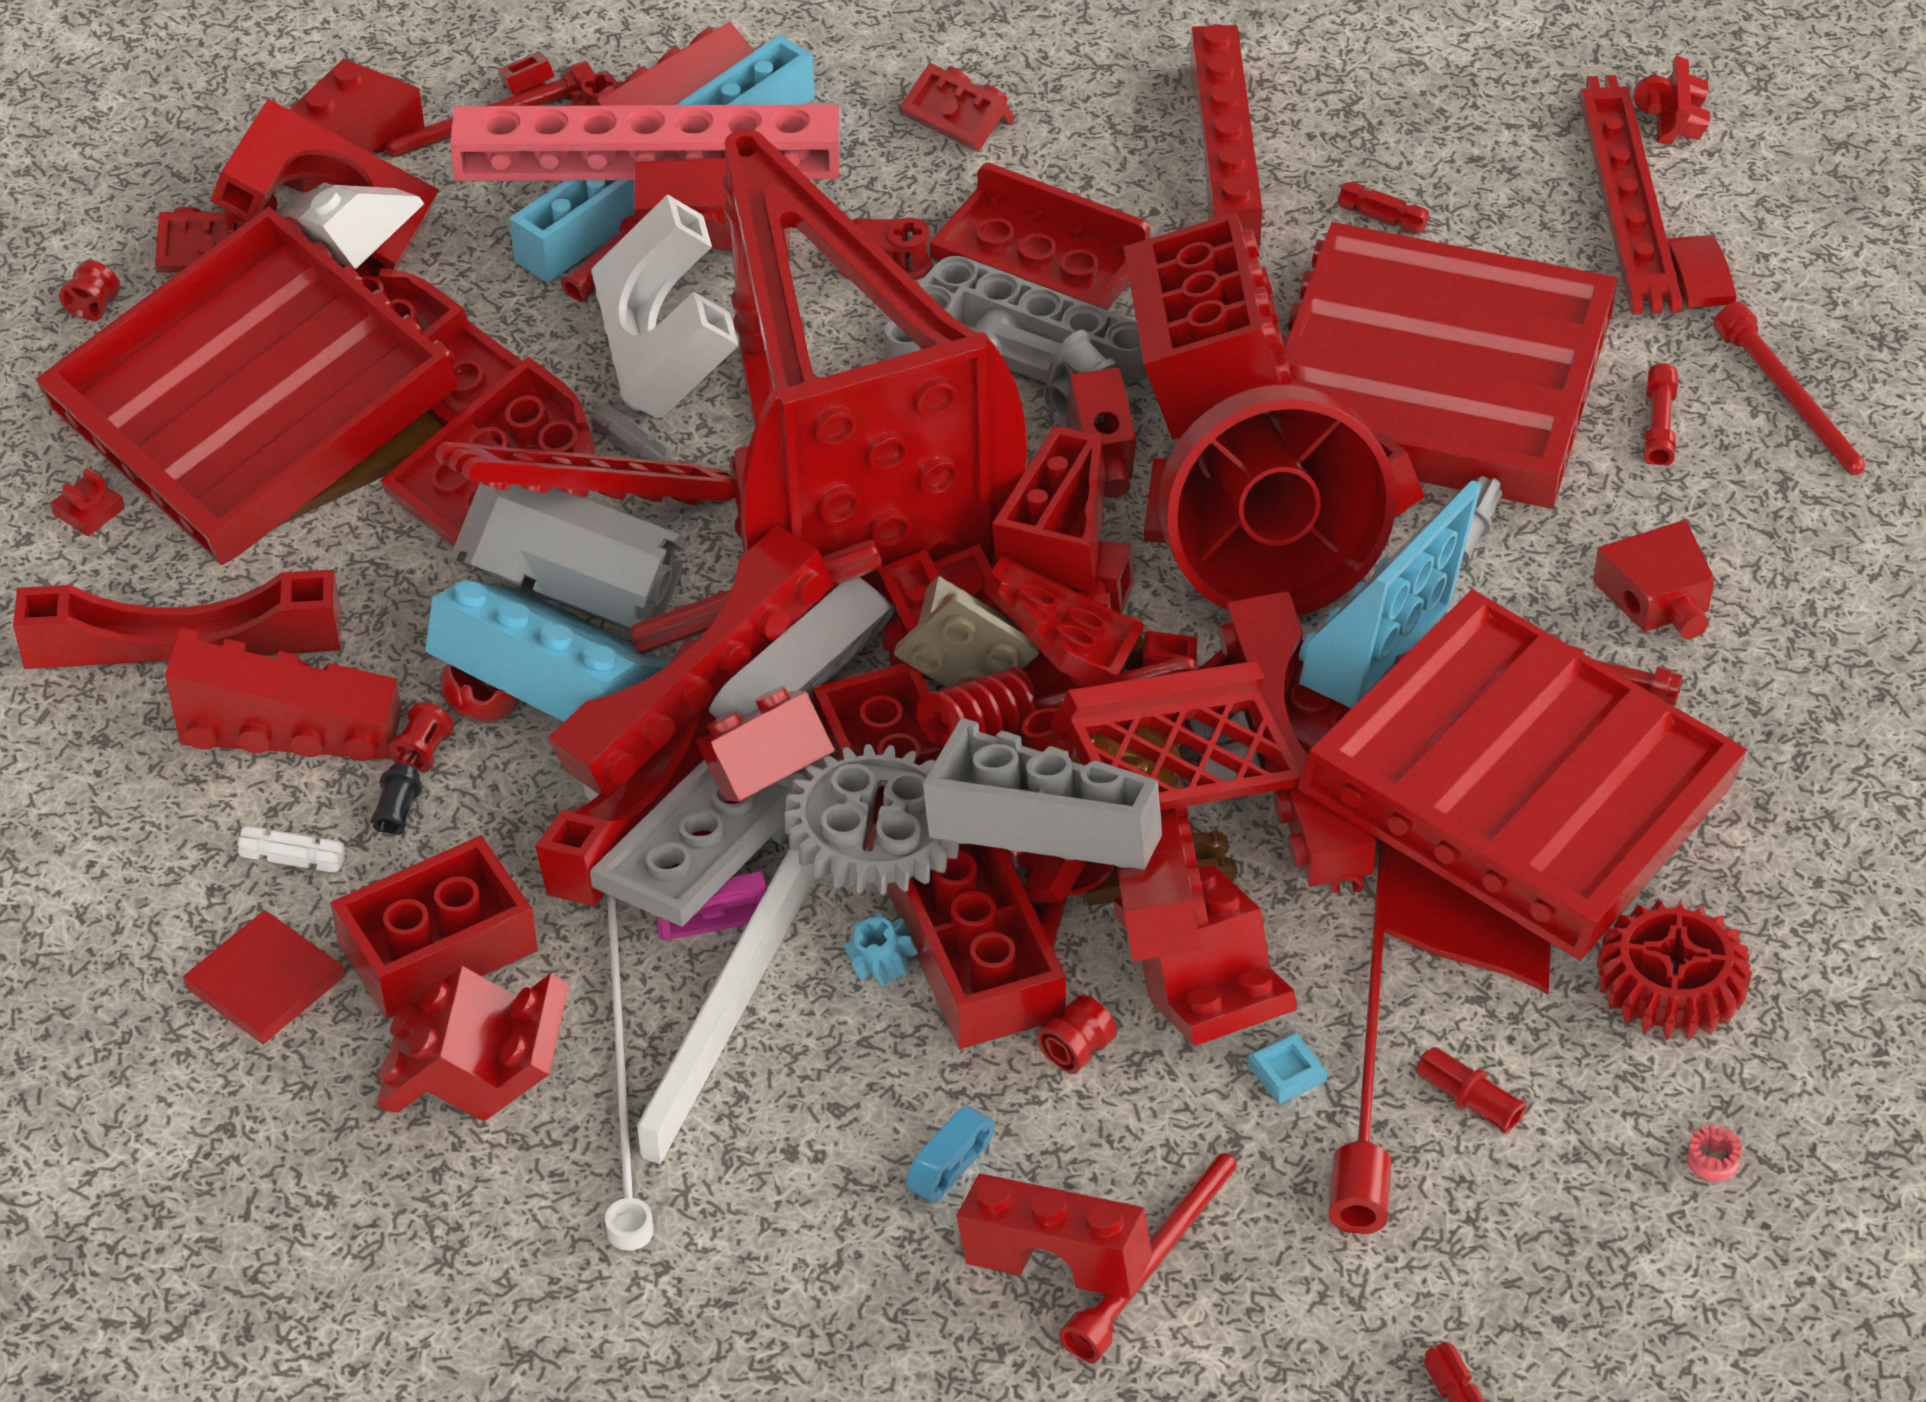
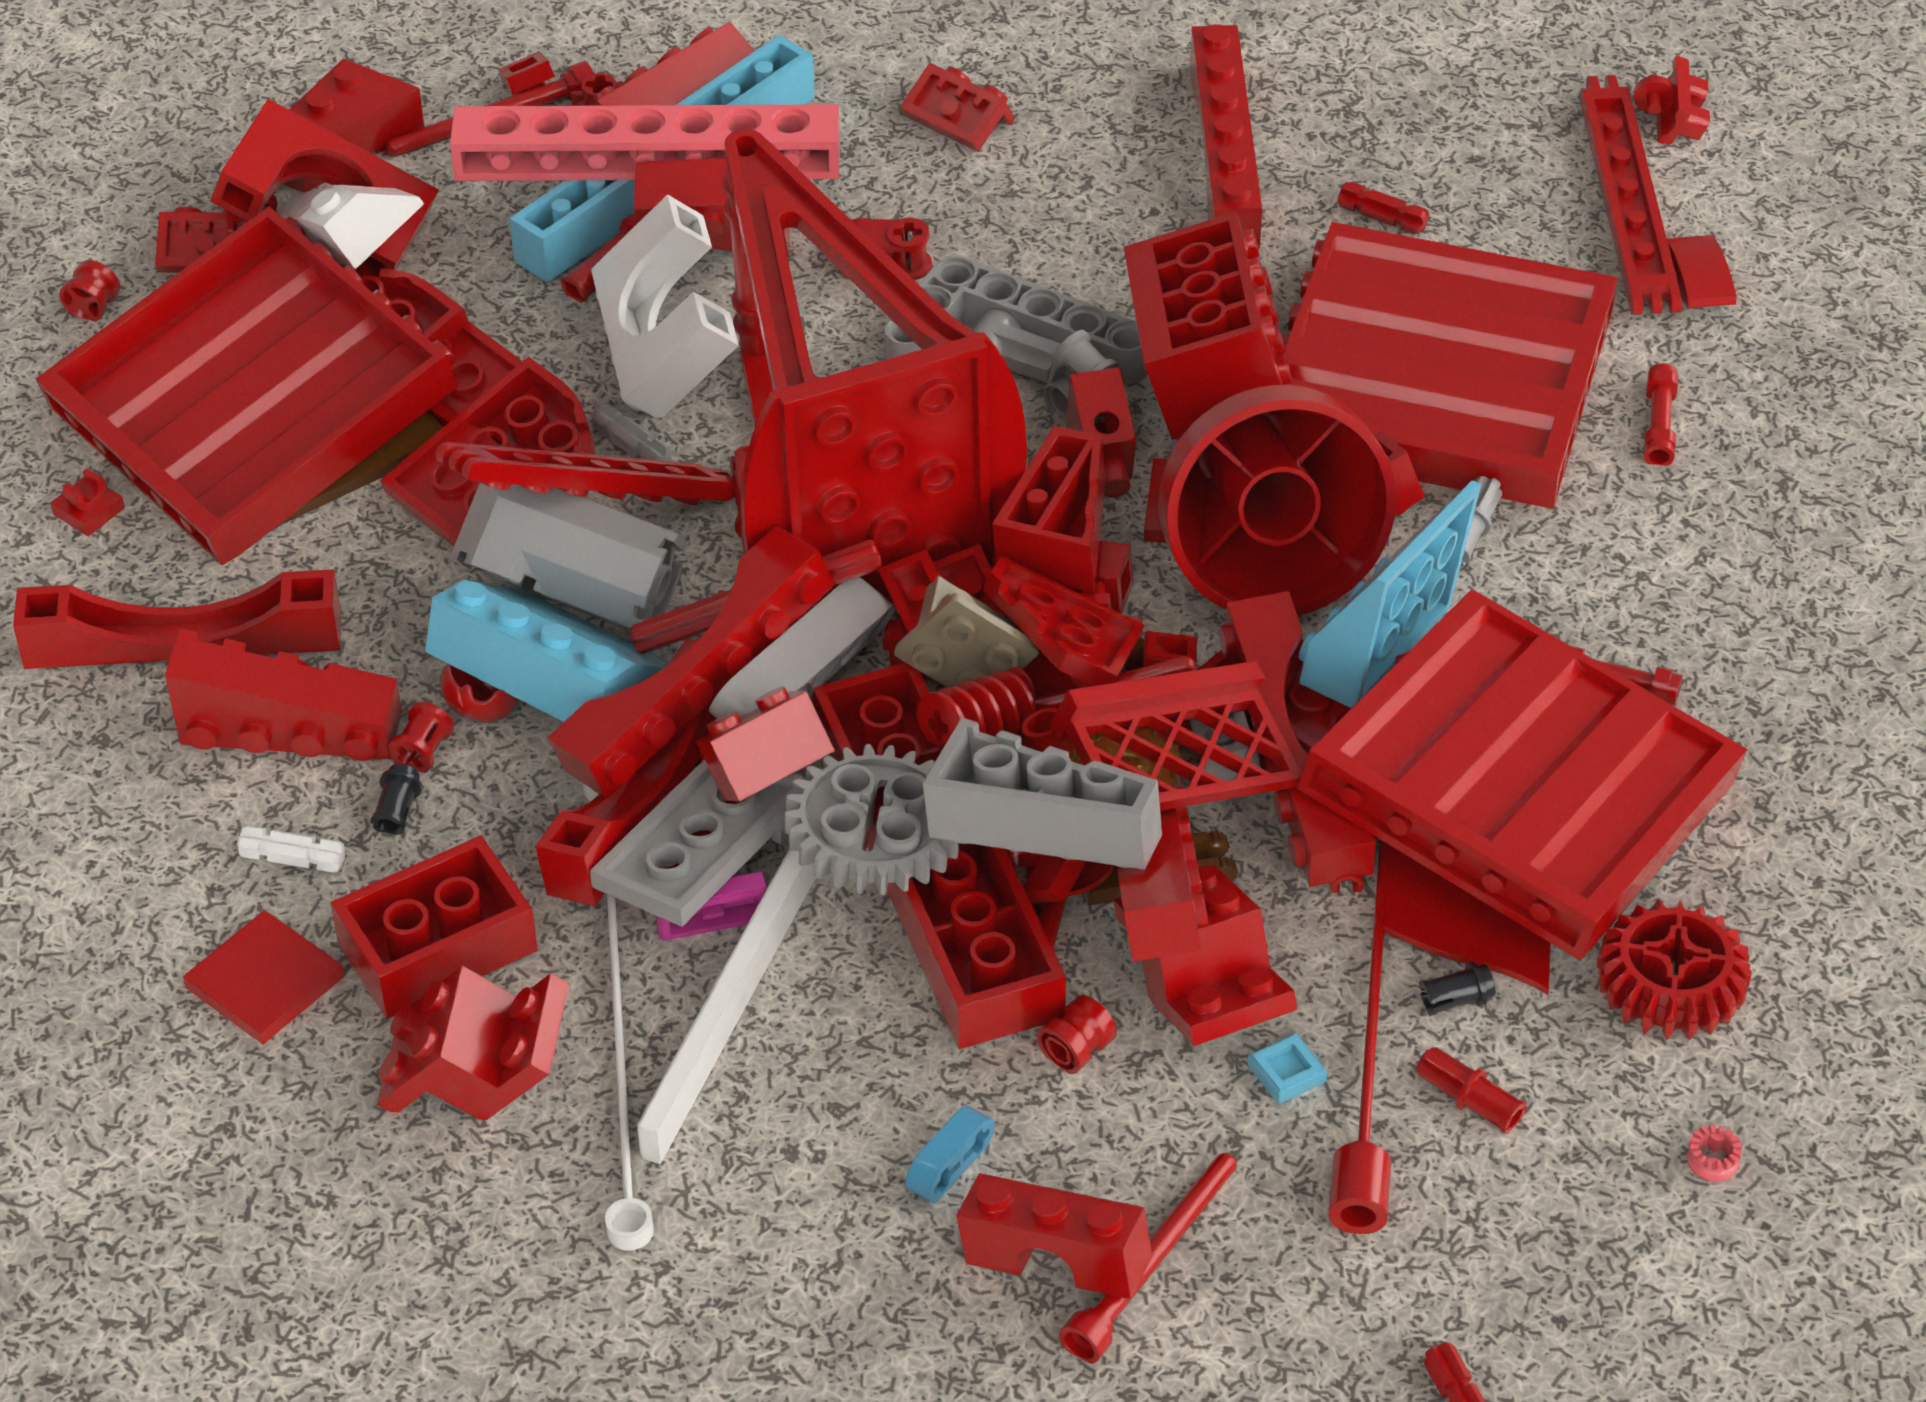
(881, 948): medium azure gear -> none
(1042, 236): red bracket -> none
(1458, 989): none -> black pin
(1658, 579): red torso -> none
(1739, 325): red piece -> none

